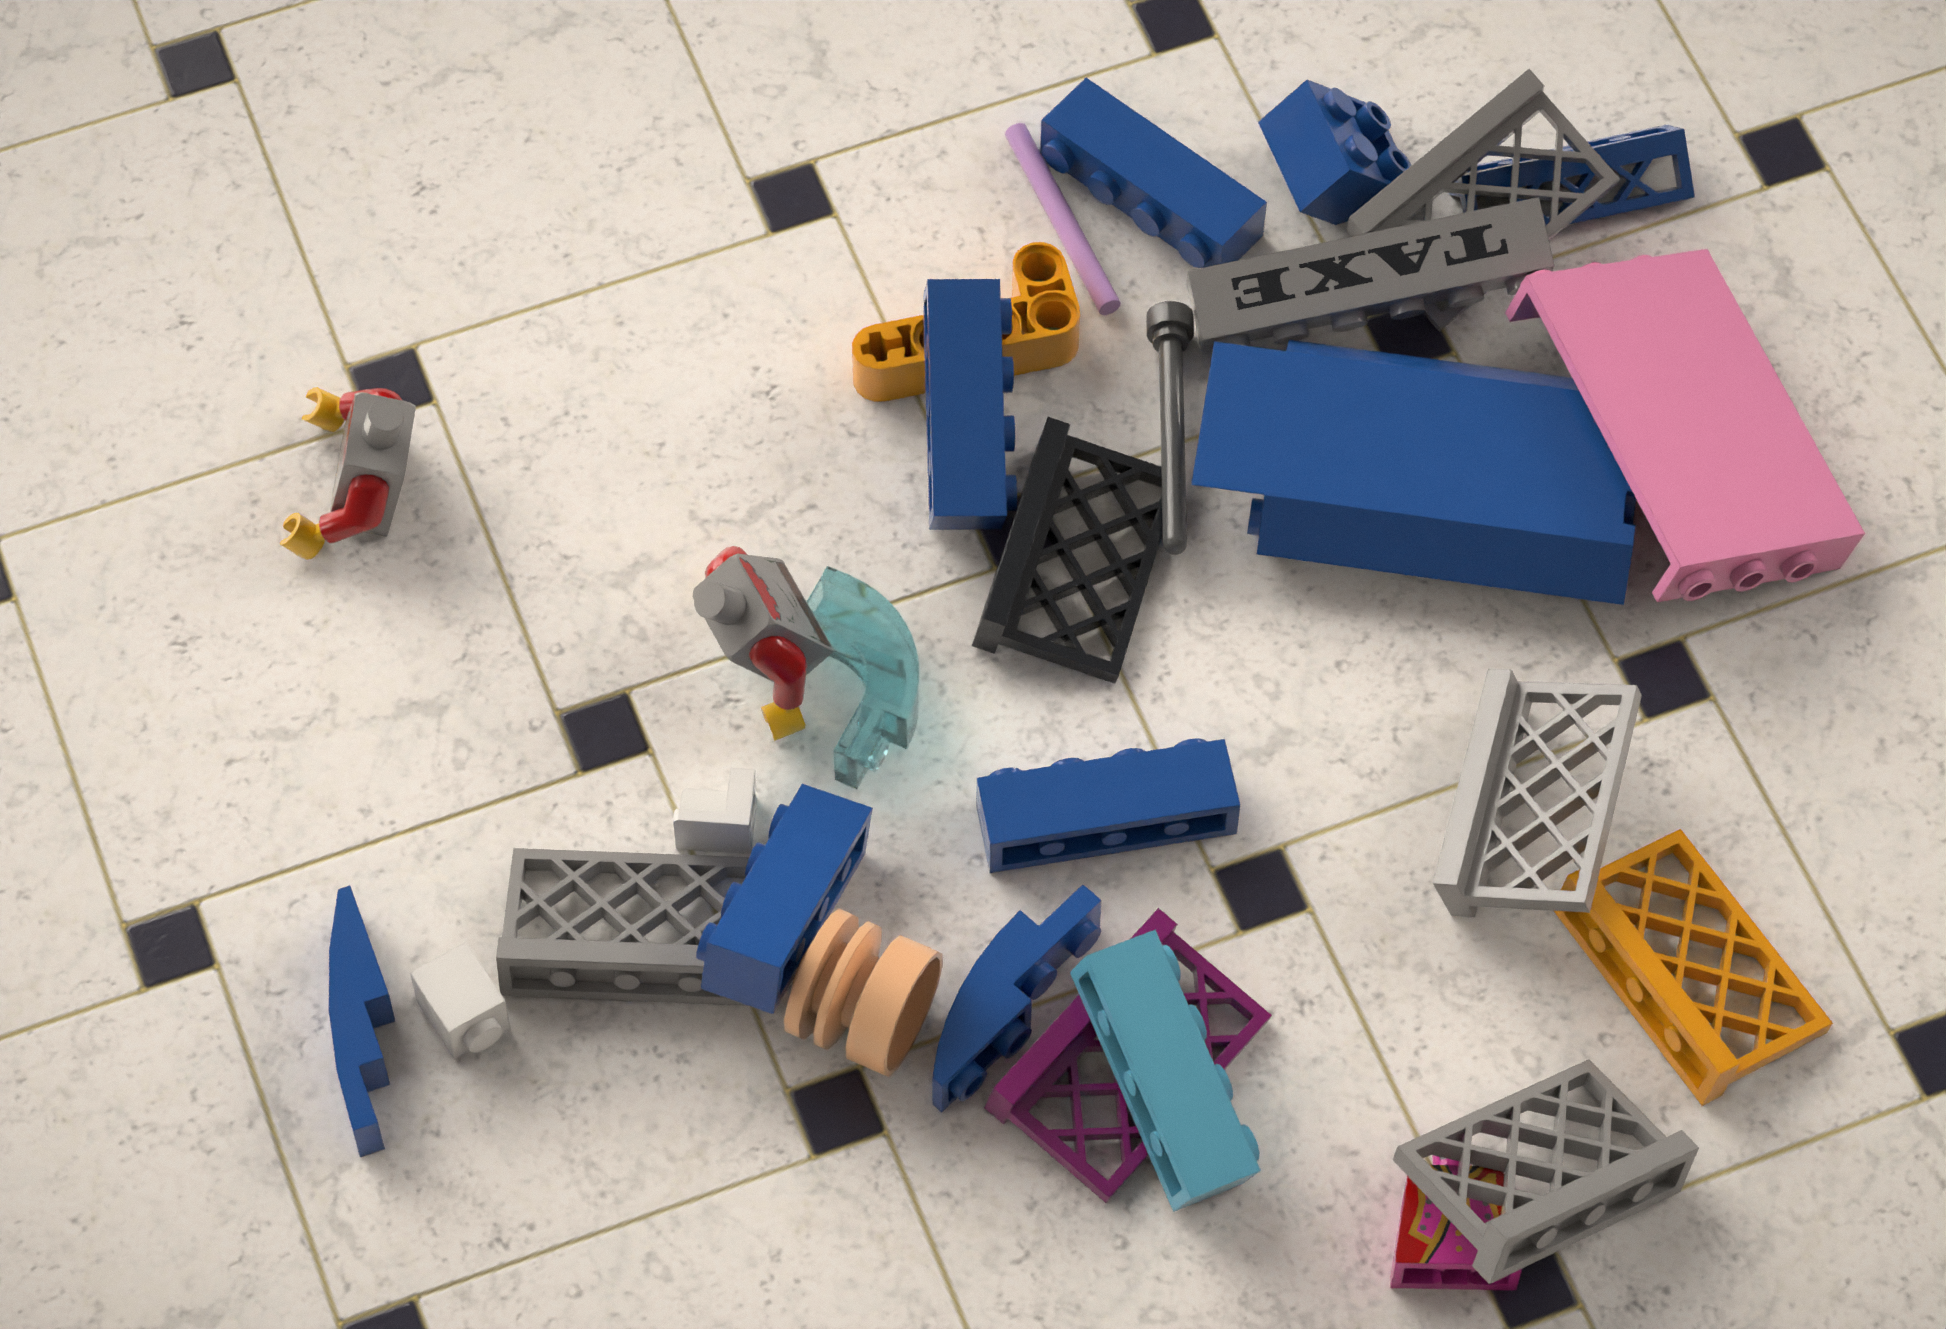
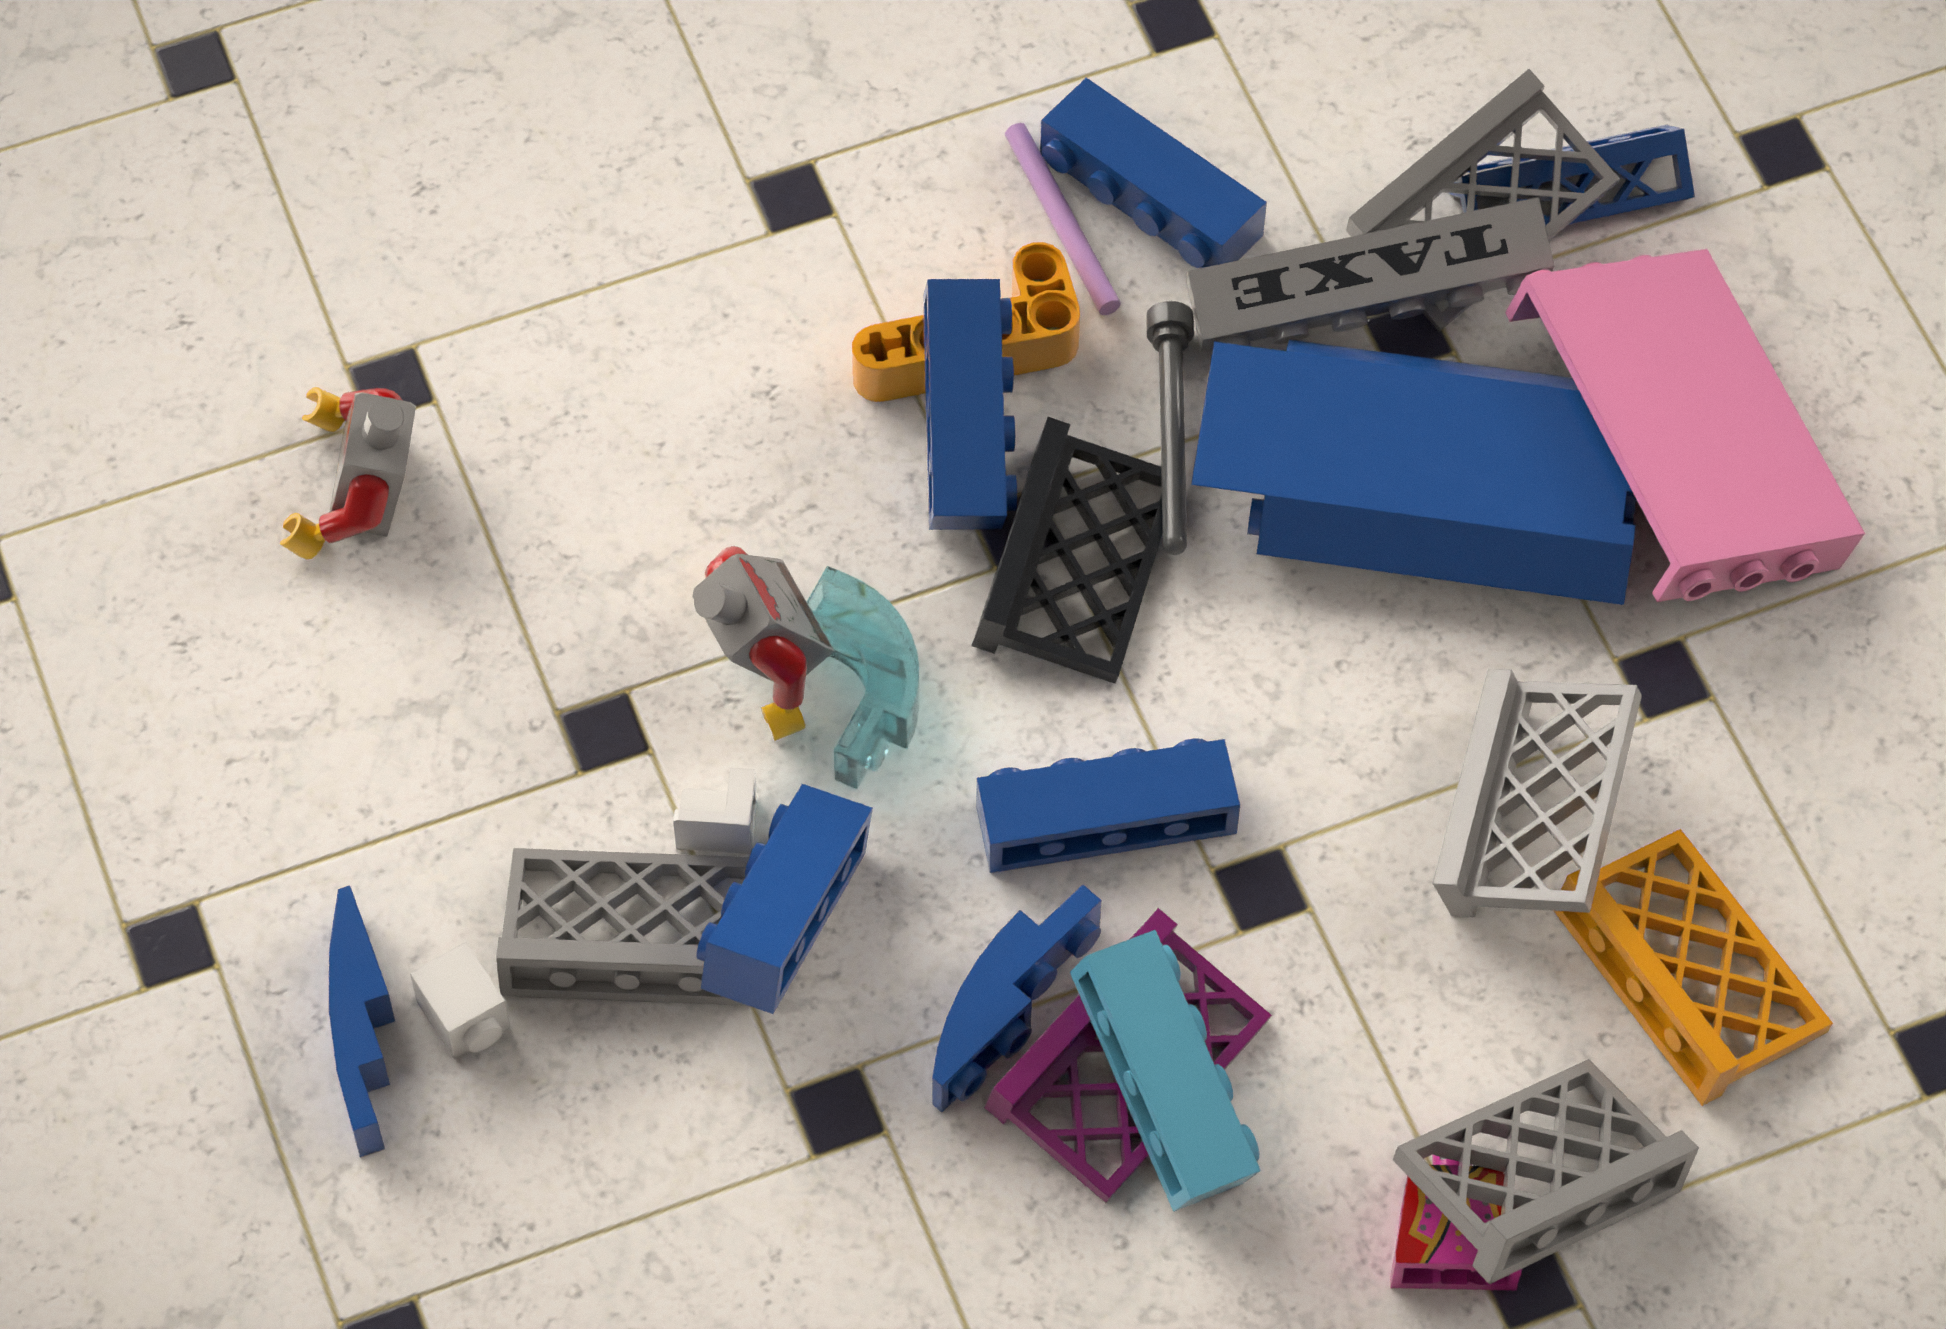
(851, 987): light nougat wheel -> none
(1332, 150): blue slope -> none

